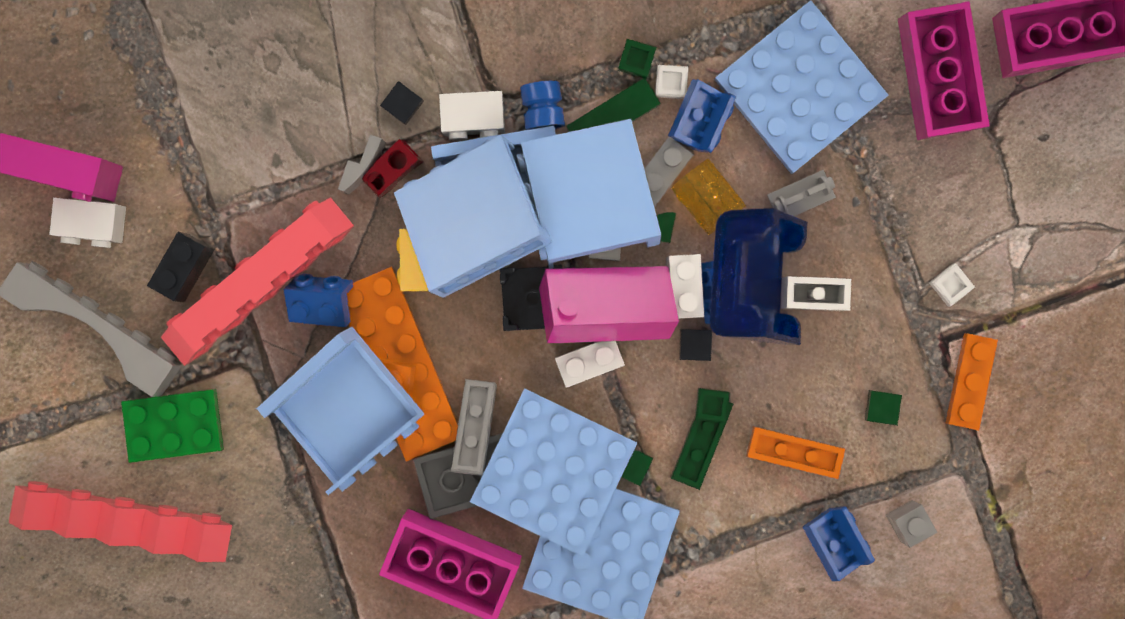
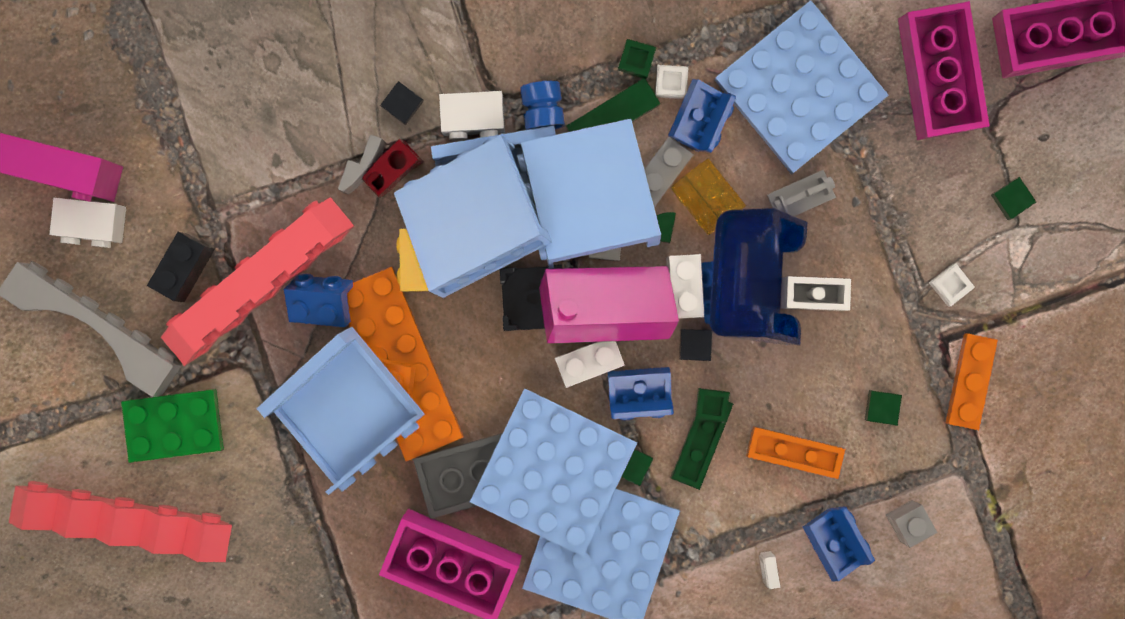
(474, 427): light grey tile -> none
(640, 393): none -> blue bracket
(769, 570): none -> white tile
(1013, 198): none -> dark green tile

